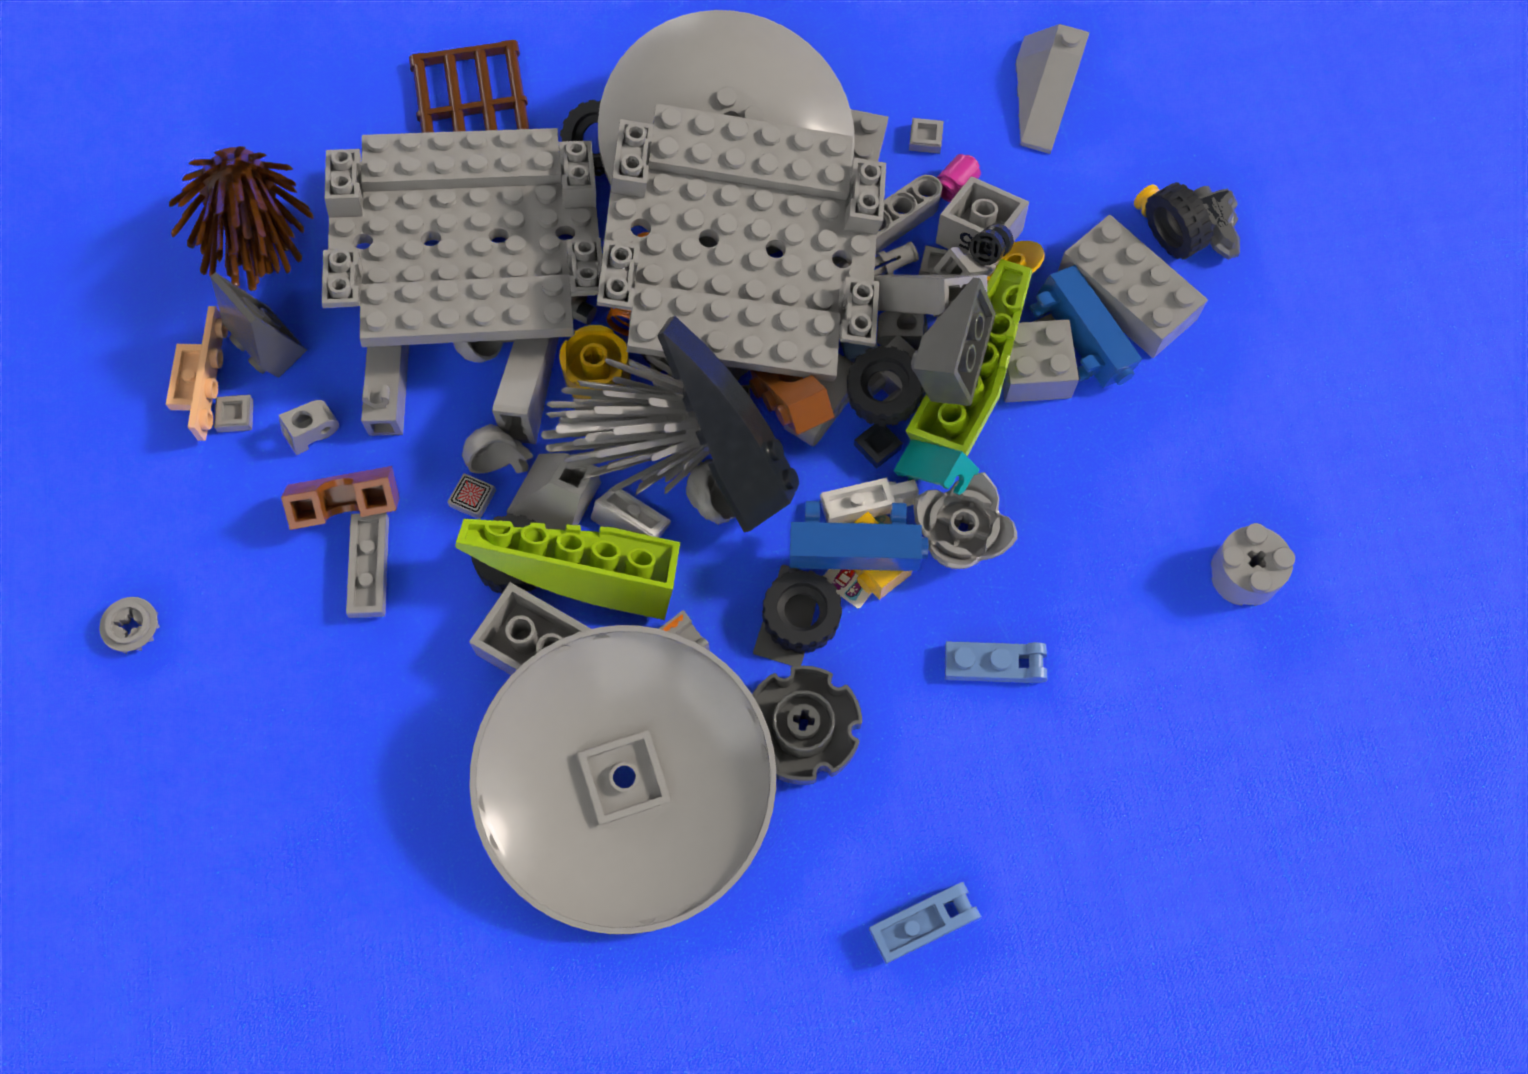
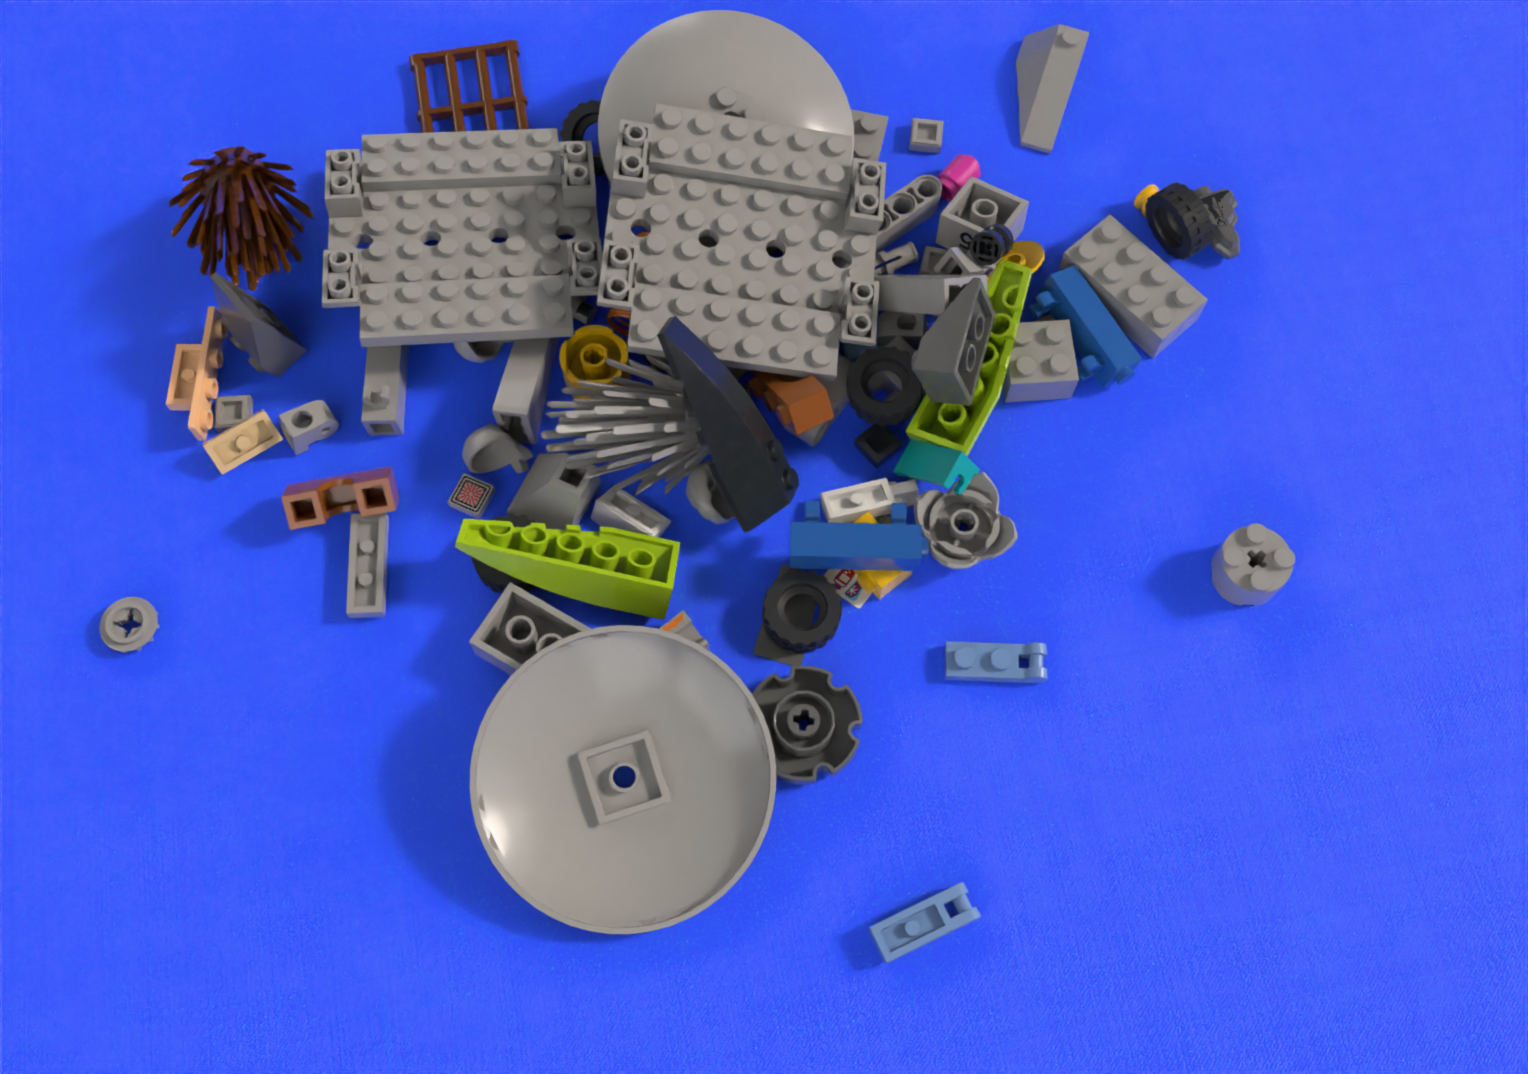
(242, 441): none -> tan plate

